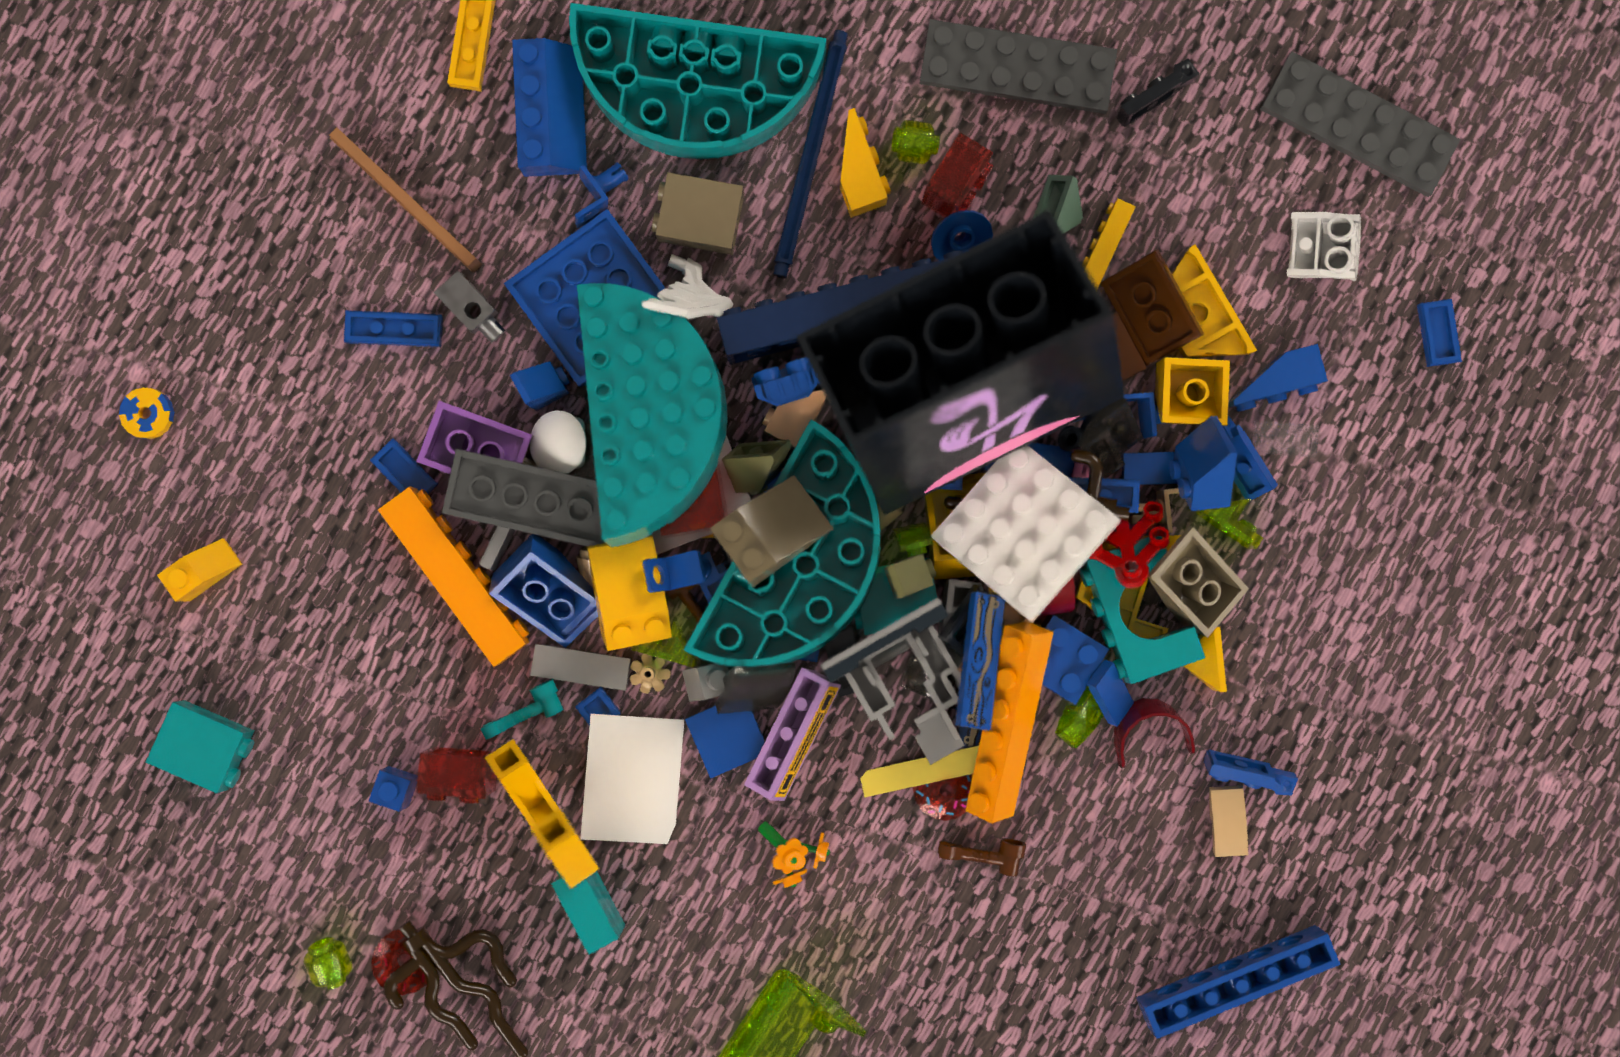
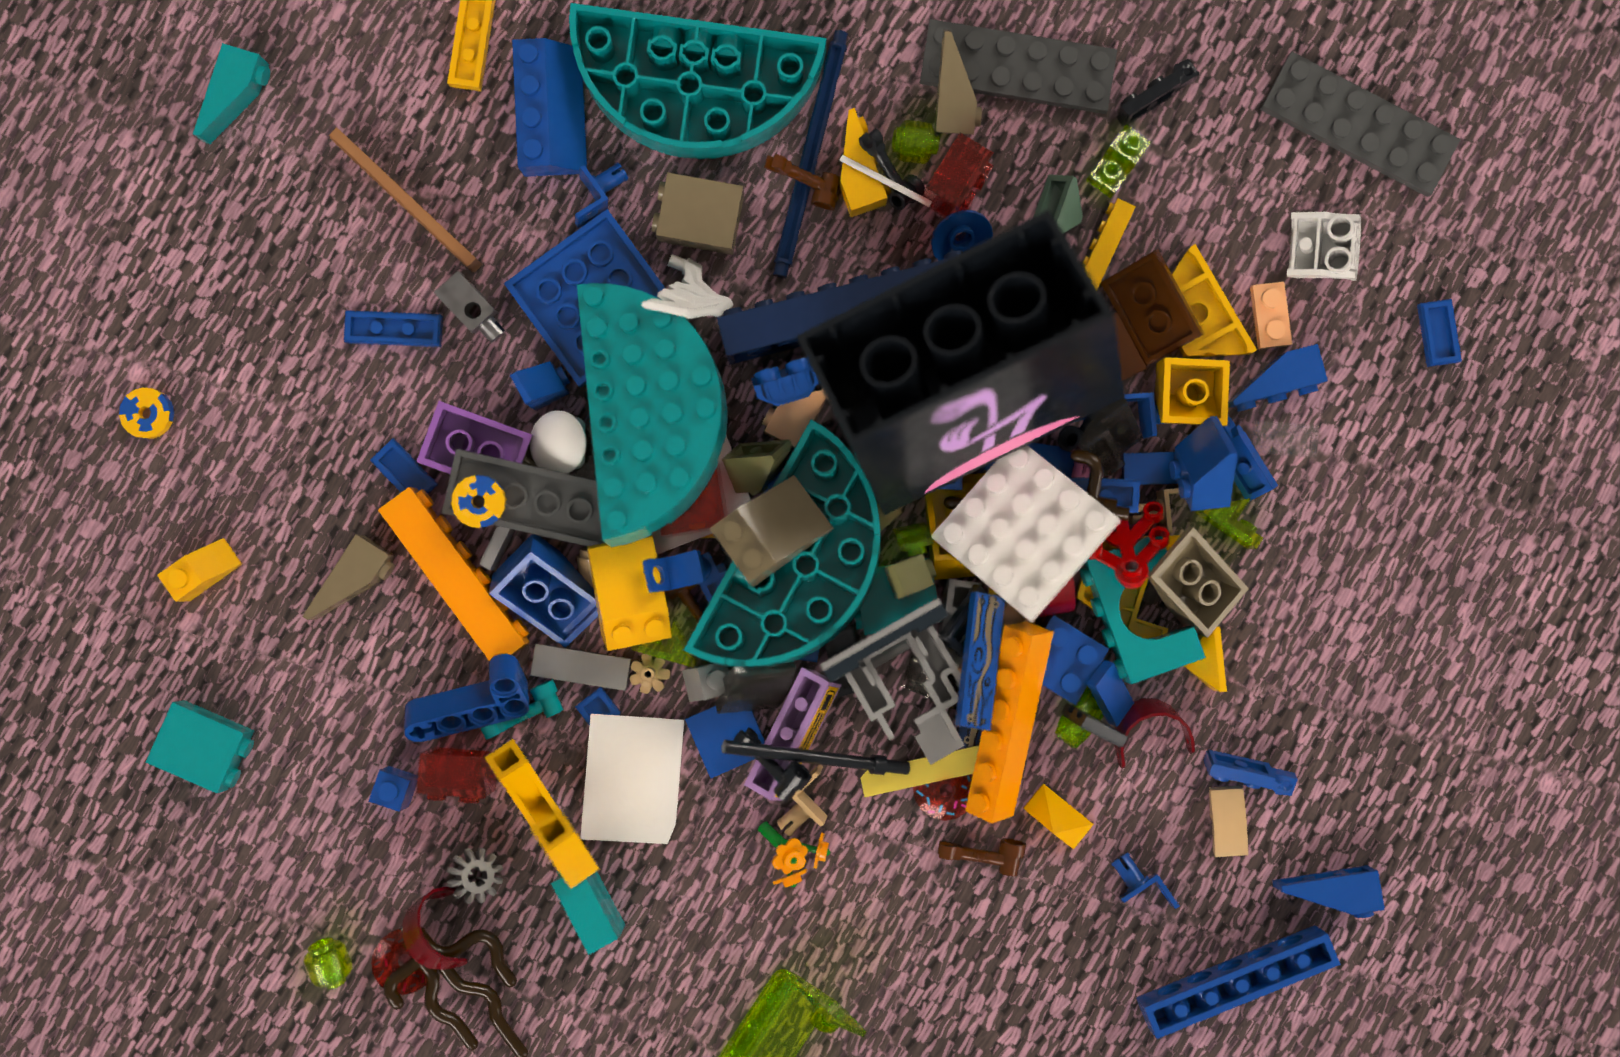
(231, 89): none -> teal slope
(356, 571): none -> dark tan slope
(414, 938): none -> dark red piece
(464, 506): none -> yellow piece
(468, 887): none -> light grey gear
(471, 706): none -> blue beam
(790, 780): none -> black brick
(803, 809): none -> tan bracket
(824, 186): none -> reddish brown brick
(874, 764): none -> black bar
(875, 147): none -> black brick
(886, 181): none -> white piece
(955, 100): none -> dark tan slope
(1058, 816): none -> yellow slope
(1094, 725): none -> black tile
(1118, 161): none -> clear neon green slope
(1137, 882): none -> blue bracket
(1271, 315): none -> light nougat plate
(1347, 890): none -> blue slope

